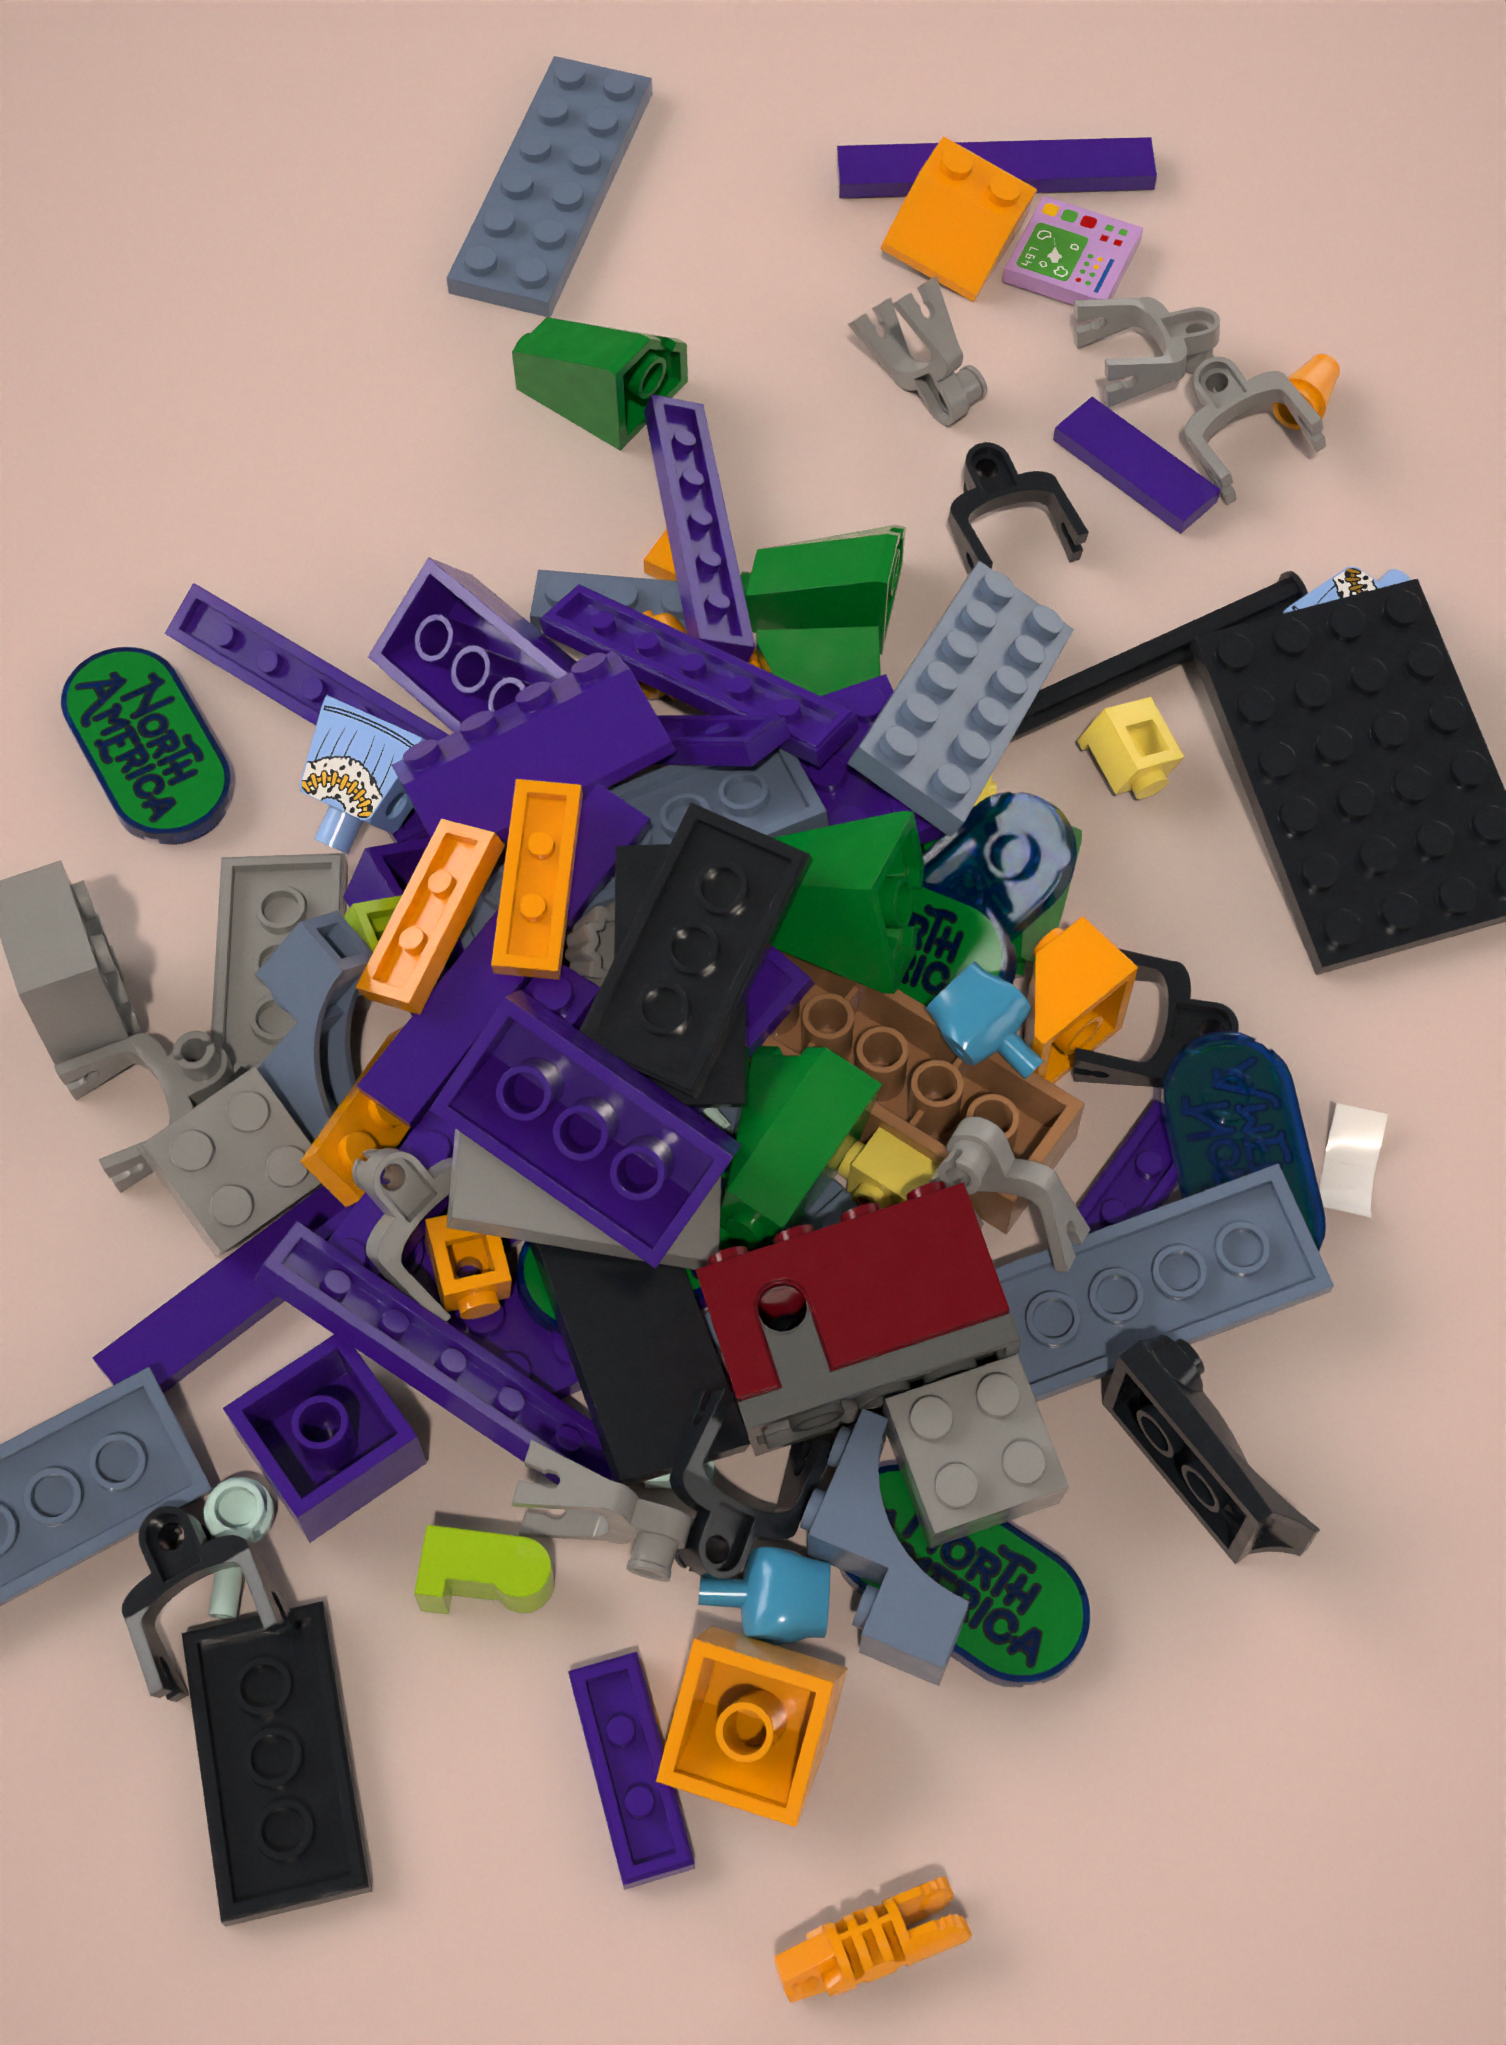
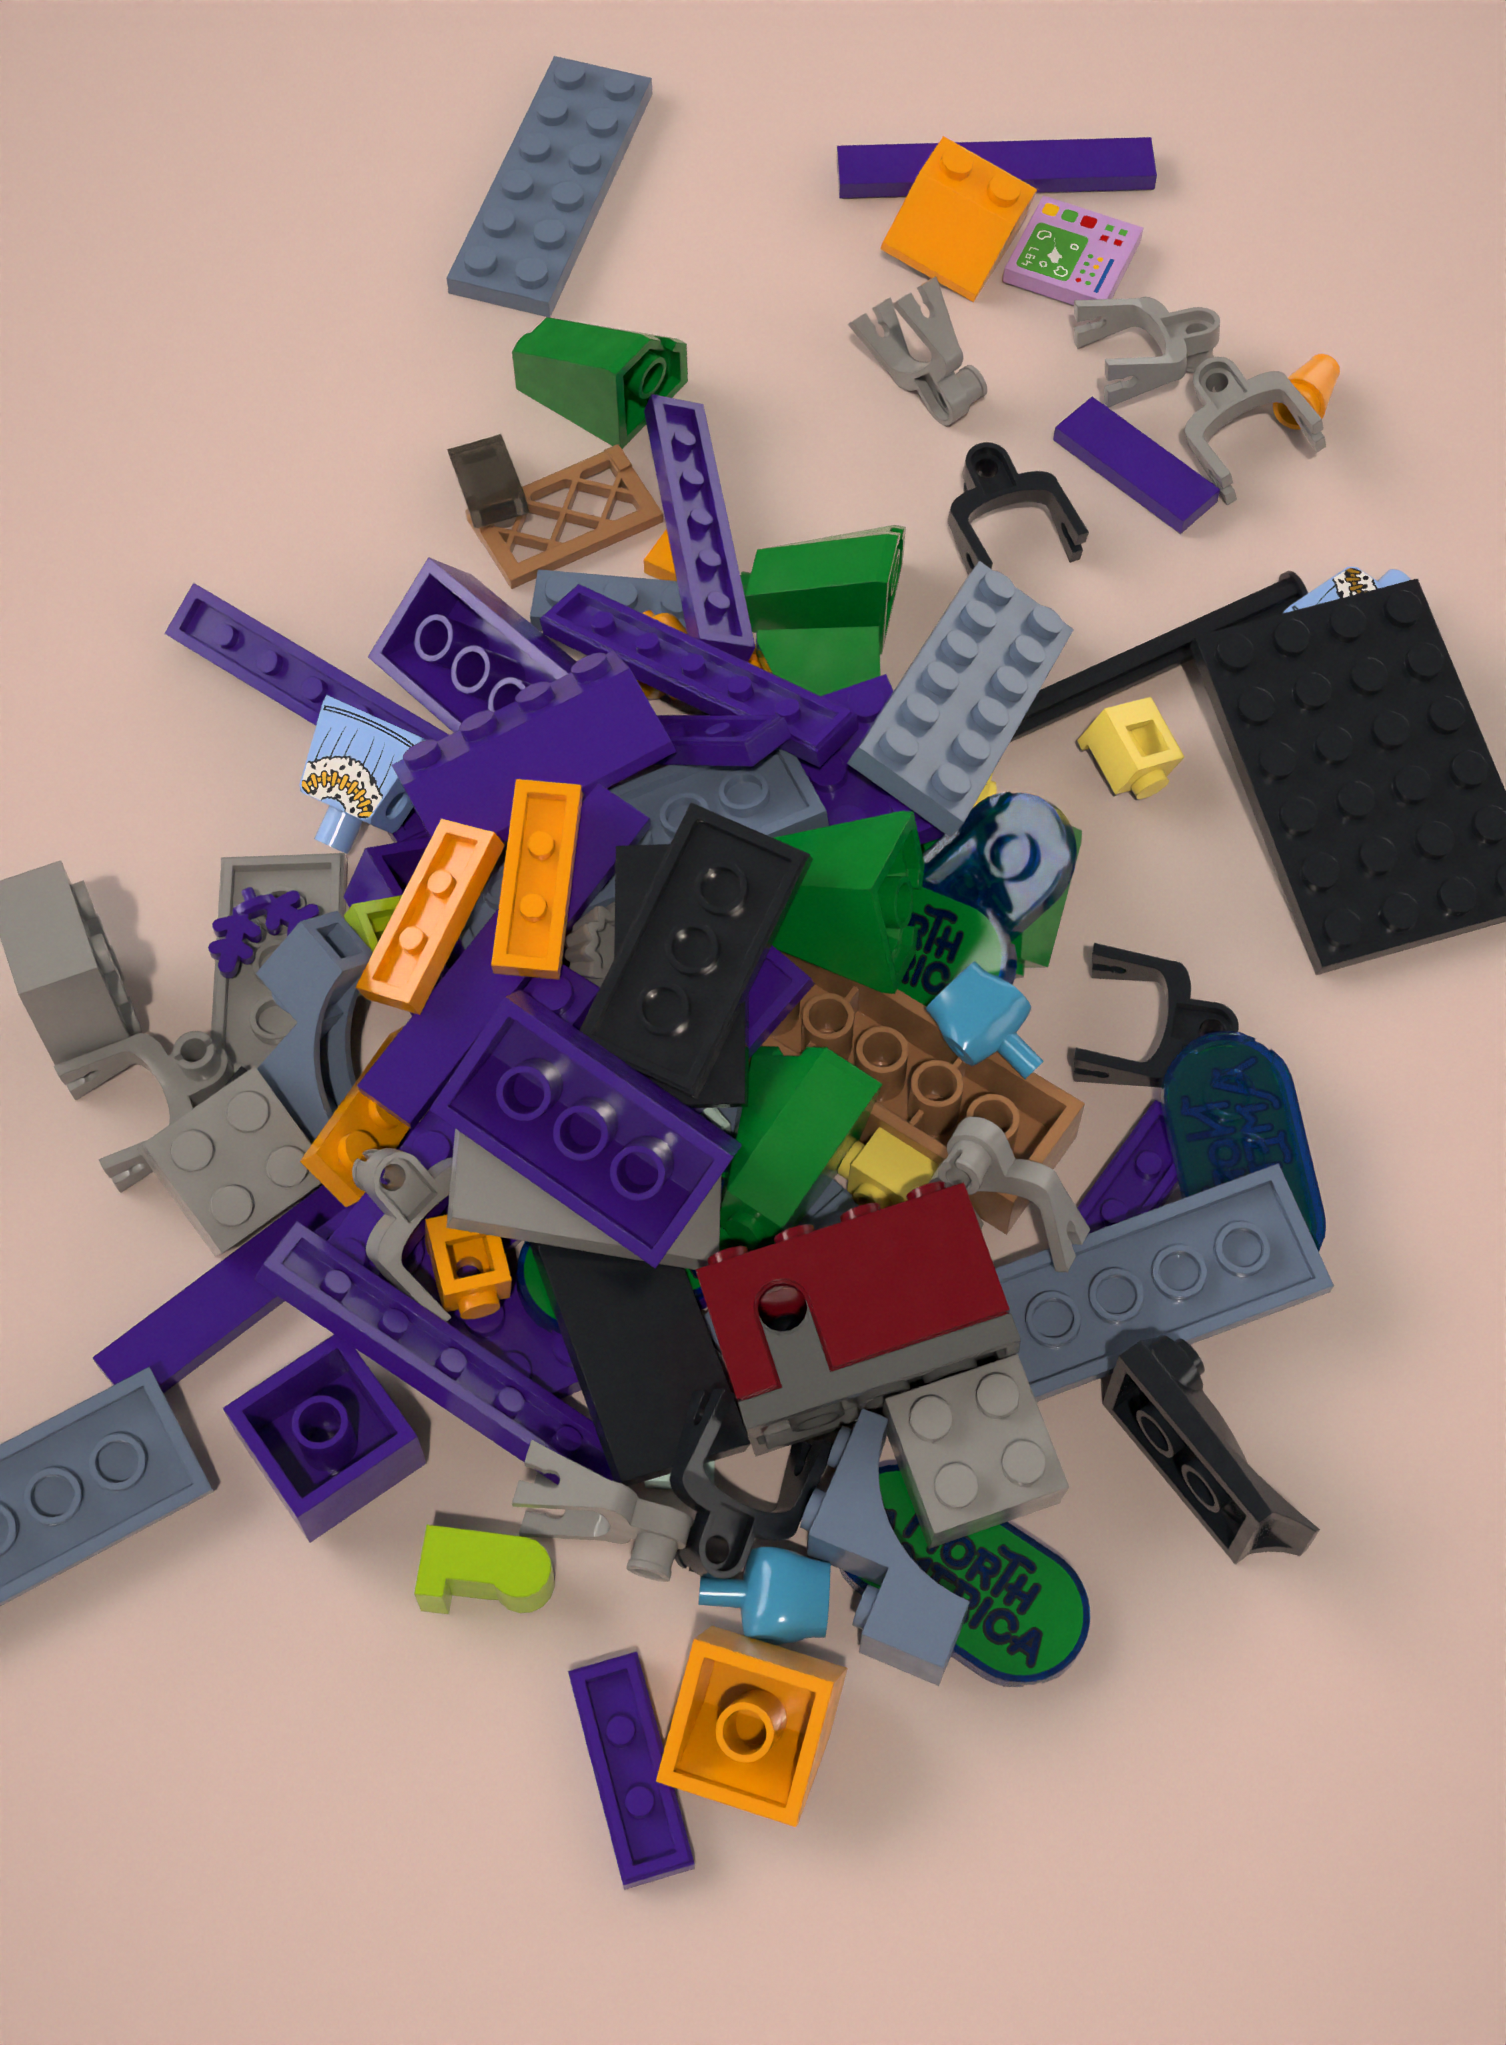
(147, 745): tile -> none
(177, 1569): black piece -> none
(239, 1509): light aqua plate -> none
(240, 927): none -> dark purple animal
(275, 1766): black tile -> none
(488, 481): none -> clear smoke tile
(605, 531): none -> medium nougat window
(871, 1943): light orange hinge -> none
(1075, 995): light orange slope -> none
(1351, 1159): white sticker -> none

